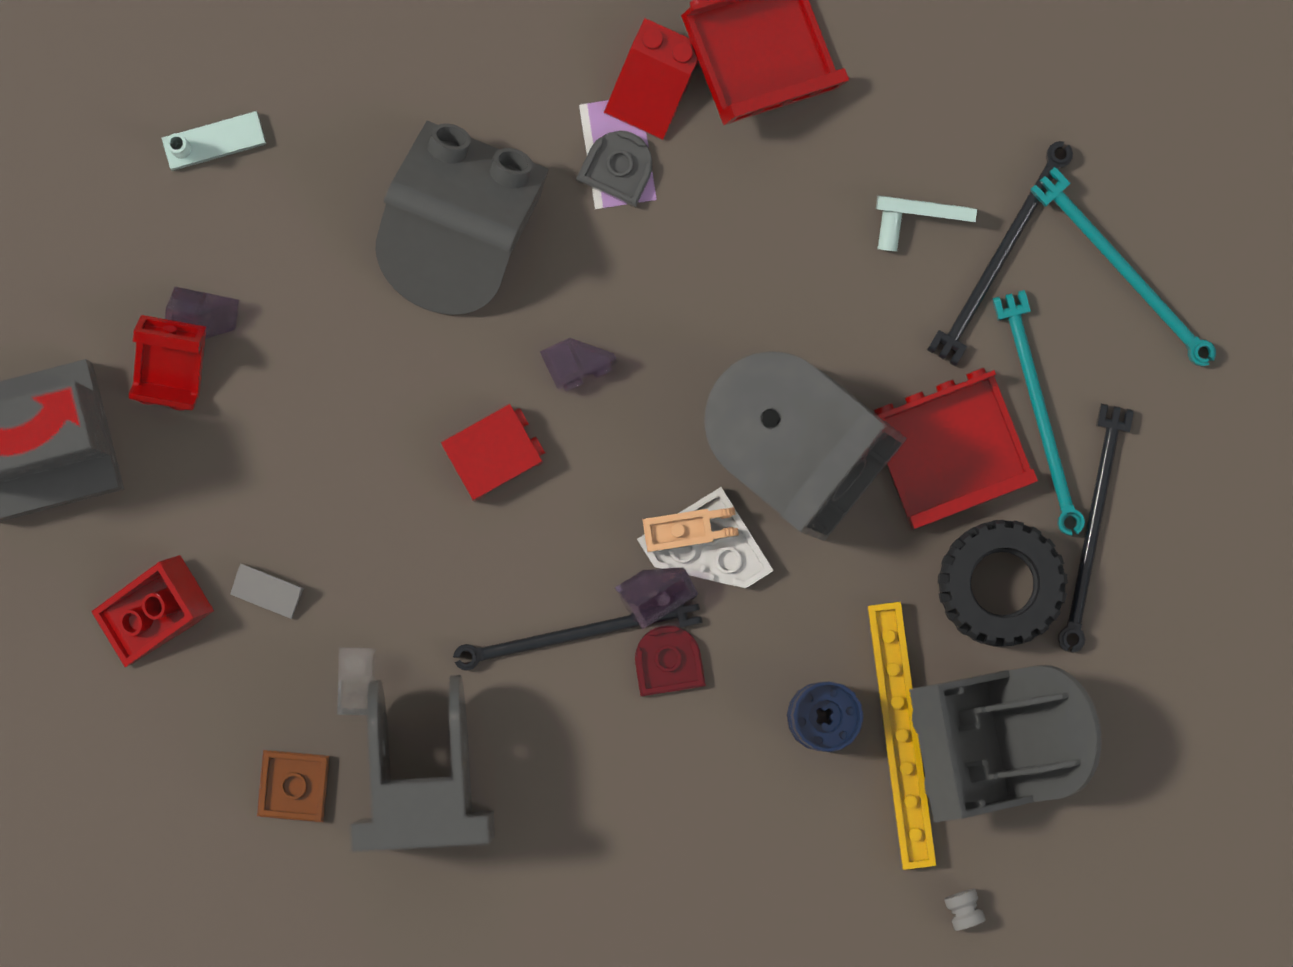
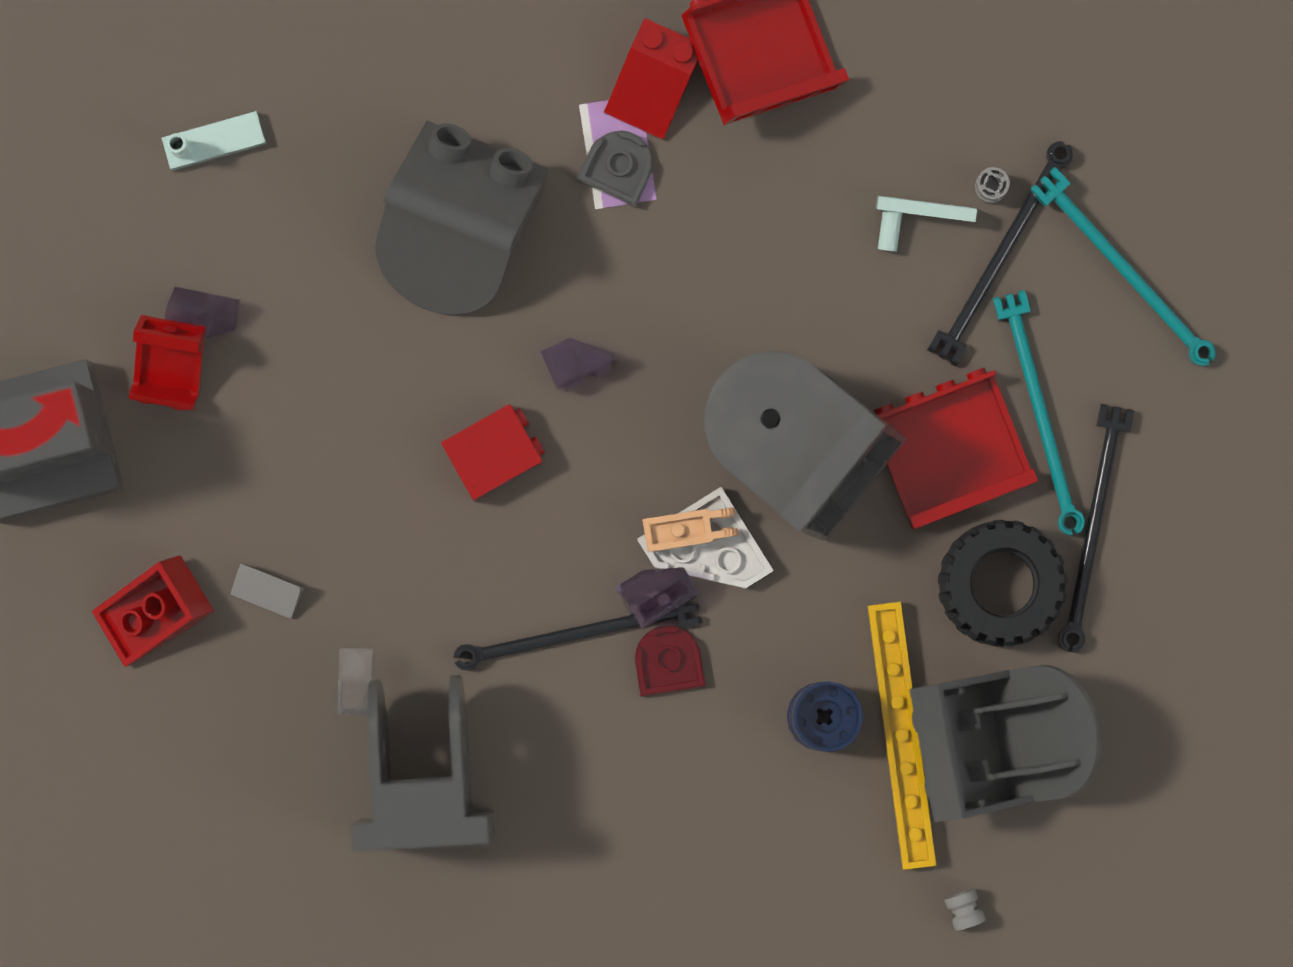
(293, 785): dark orange tile -> none
(989, 190): none -> light grey wheel

